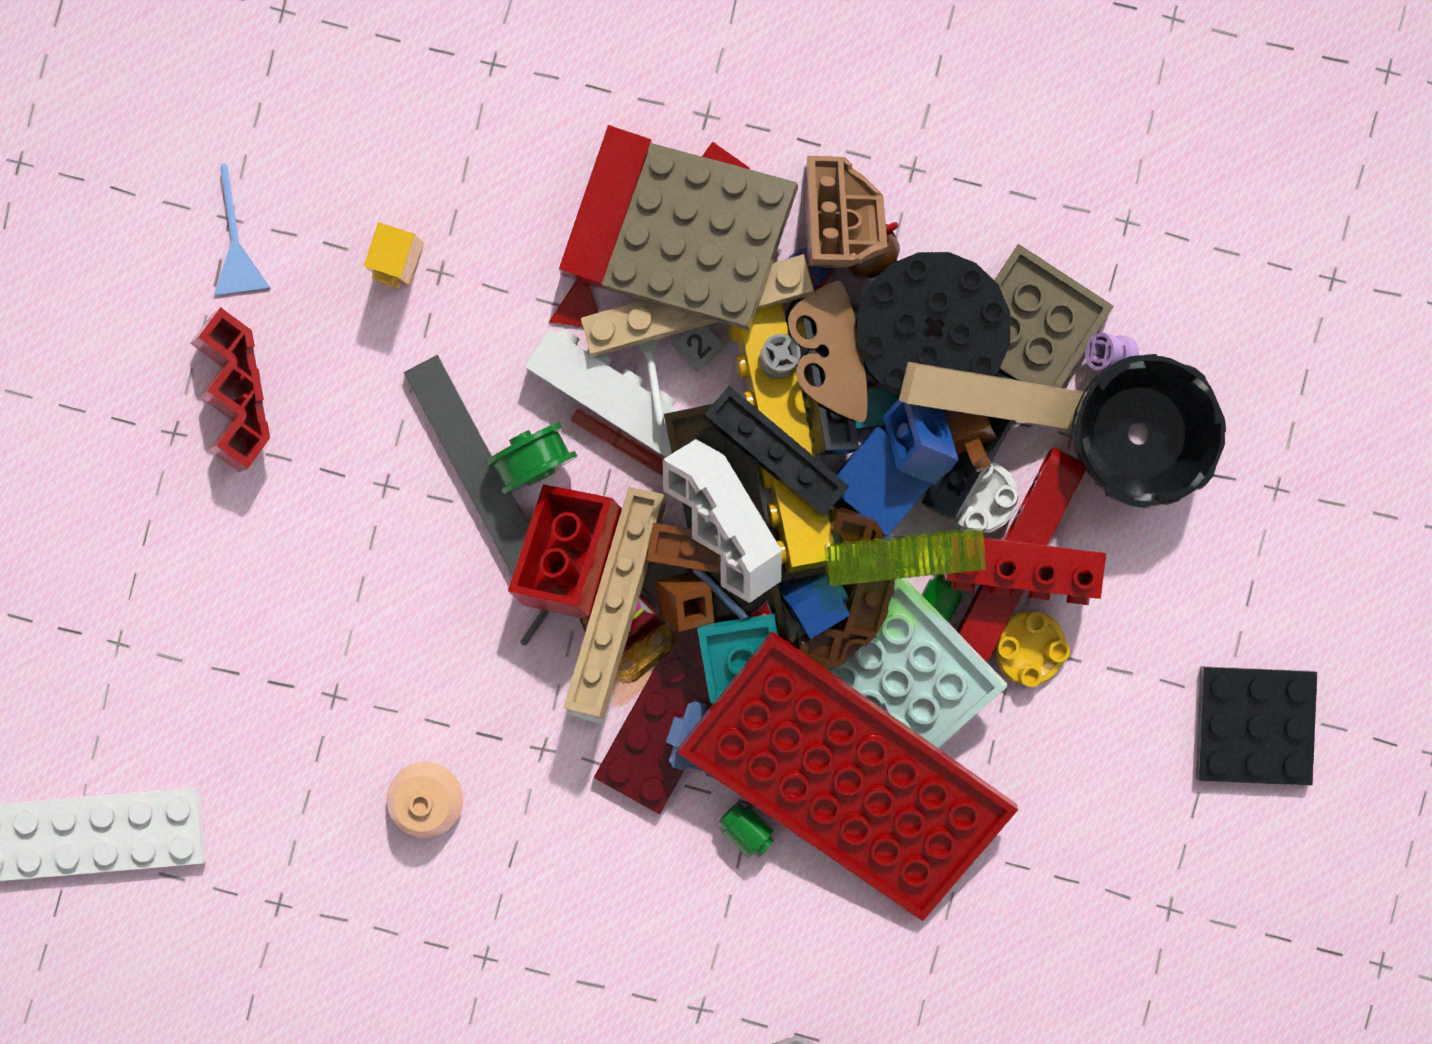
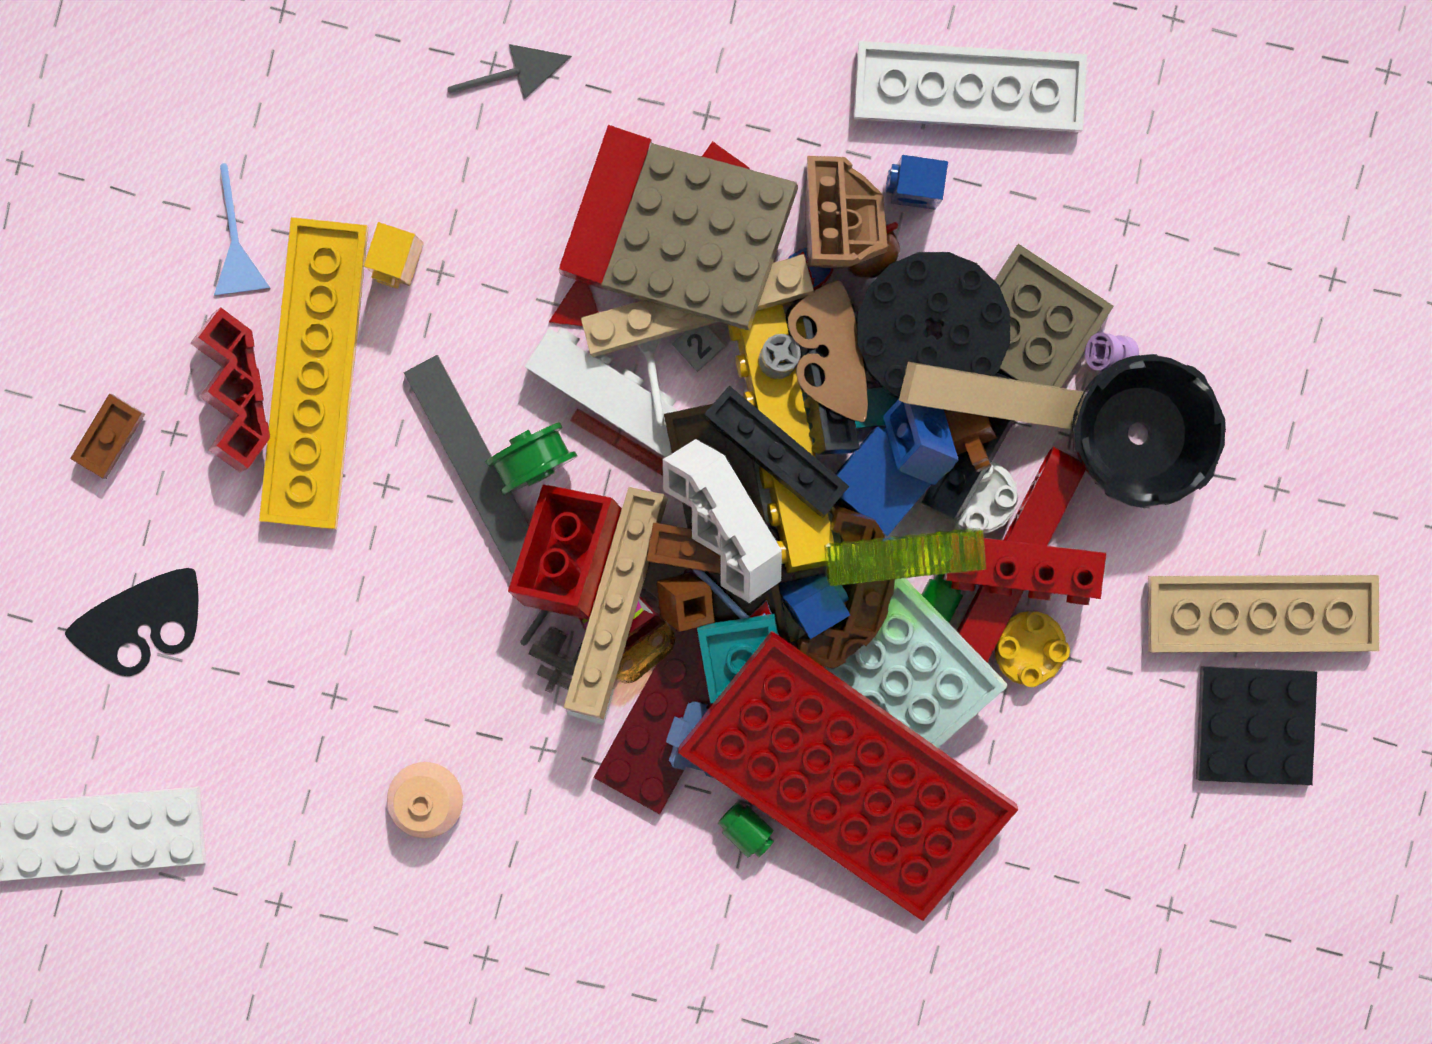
(107, 436): none -> dark orange plate
(117, 620): none -> black piece
(314, 373): none -> yellow plate
(531, 66): none -> dark grey piece
(548, 651): none -> clear smoke hips
(917, 182): none -> blue brick
(970, 86): none -> white plate
(1263, 613): none -> tan plate

